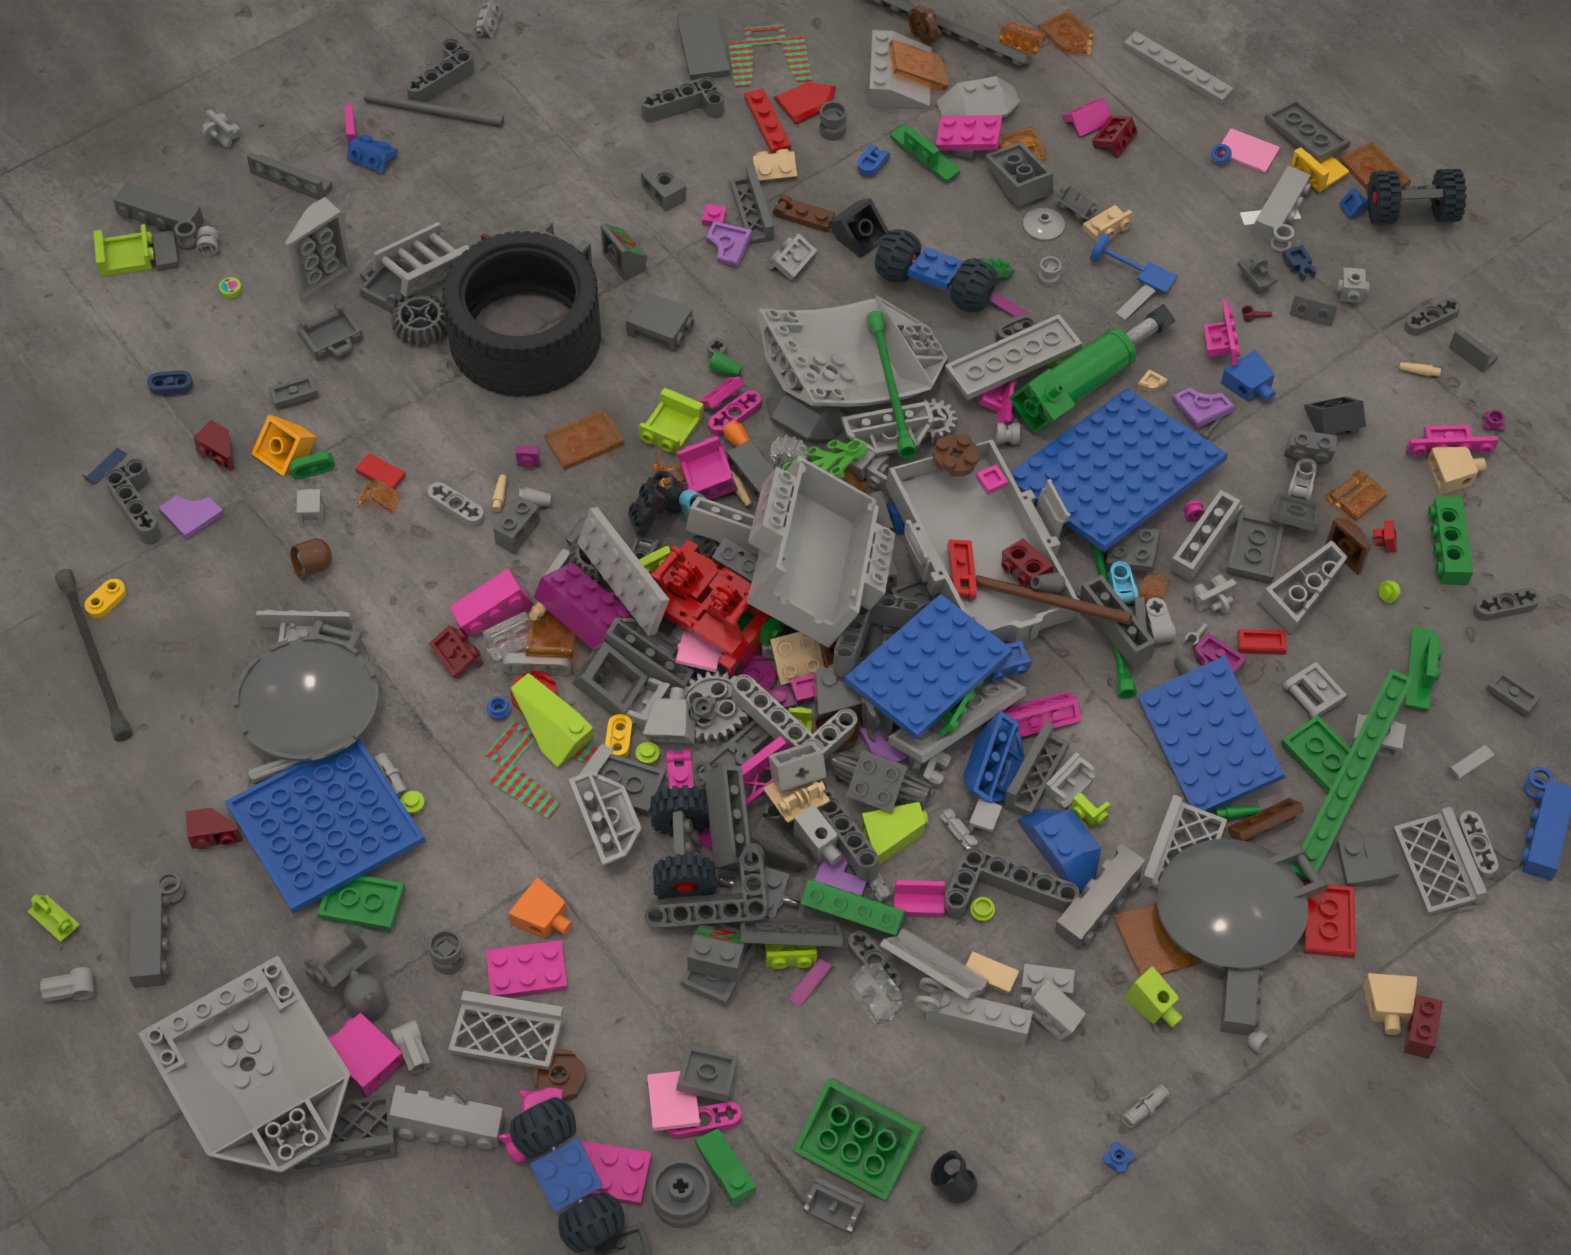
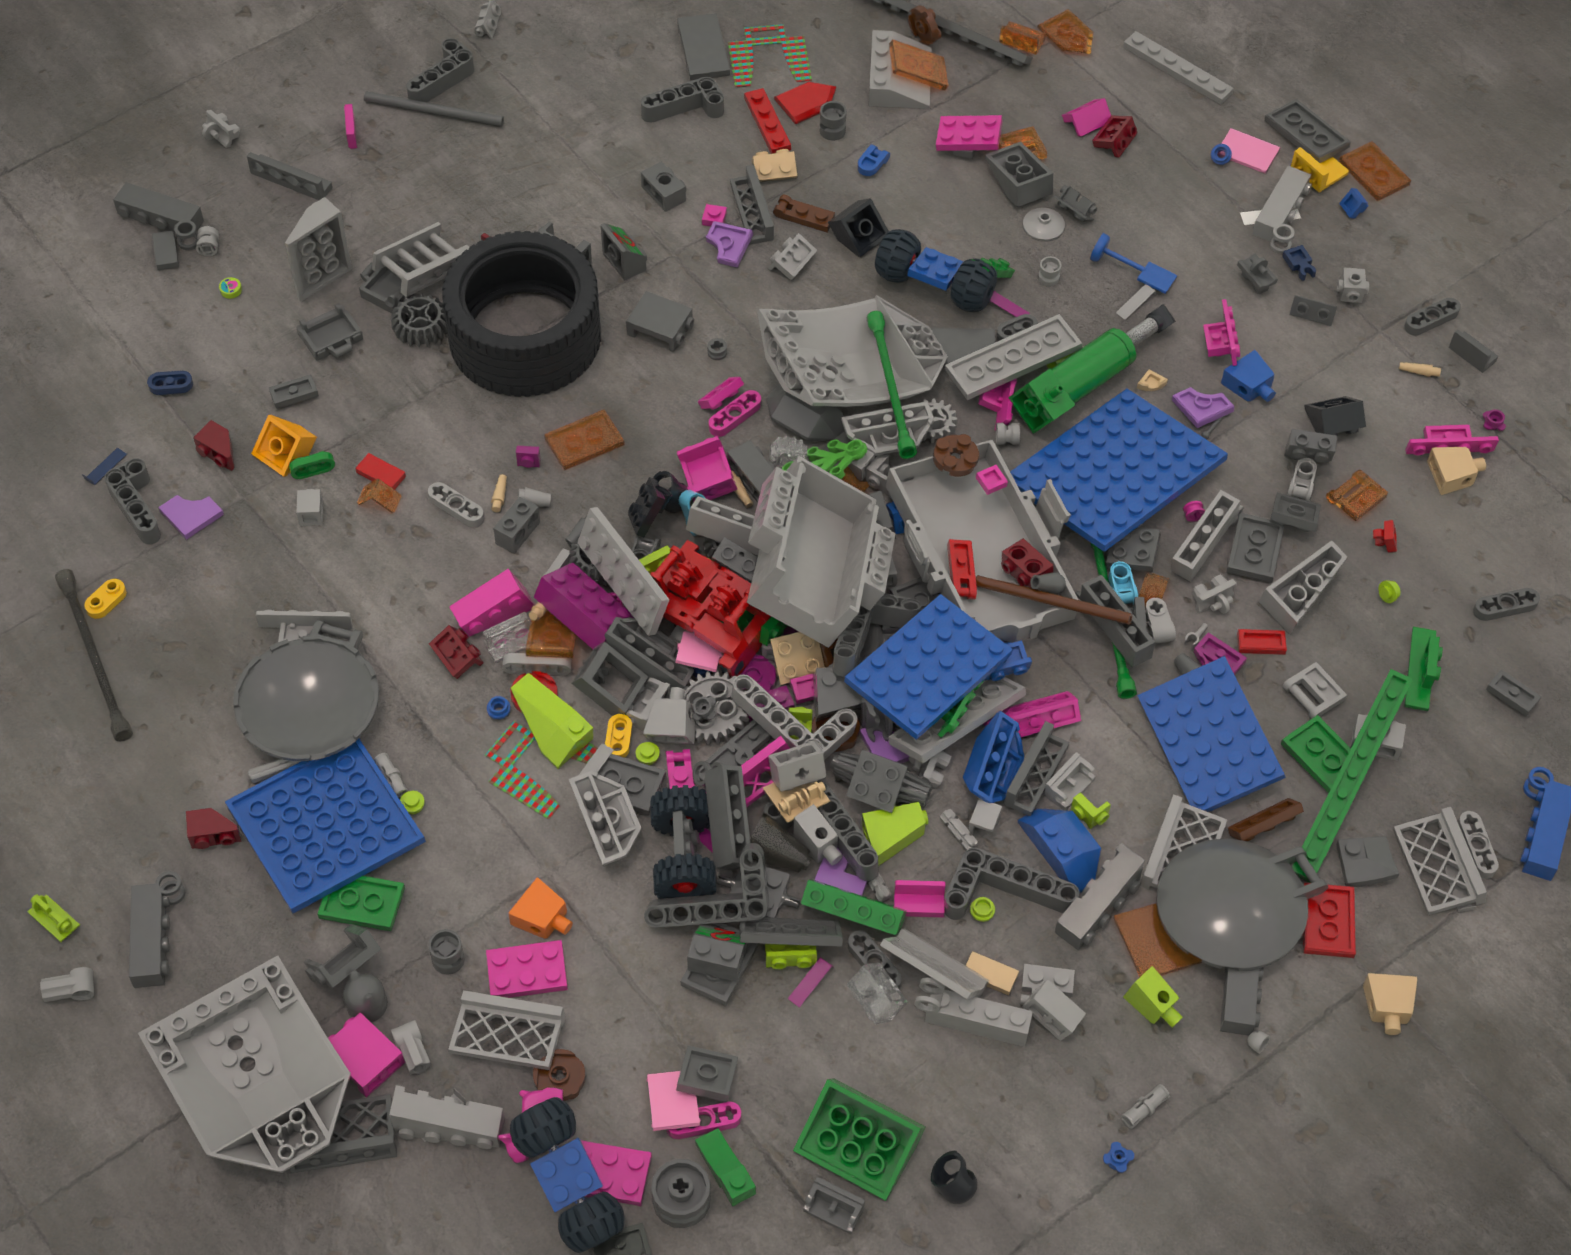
(123, 252): lime panel -> none
(315, 555): reddish brown helmet -> none
(370, 153): blue bracket -> none
(658, 466): clear orange bracket -> none
(672, 421): lime panel -> none
(725, 365): green cone -> none
(735, 433): orange cone -> none
(925, 152): green bracket -> none
(979, 98): light grey wedge -> none
(1108, 222): tan bracket -> none
(1236, 811): green animal -> none
(1250, 314): dark red hand -> none
(1351, 542): reddish brown slope -> none
(1423, 1027): dark red brick -> none
(1446, 195): black plate -> none
(1451, 540): green brick -> none
(1471, 762): light grey piece -> none

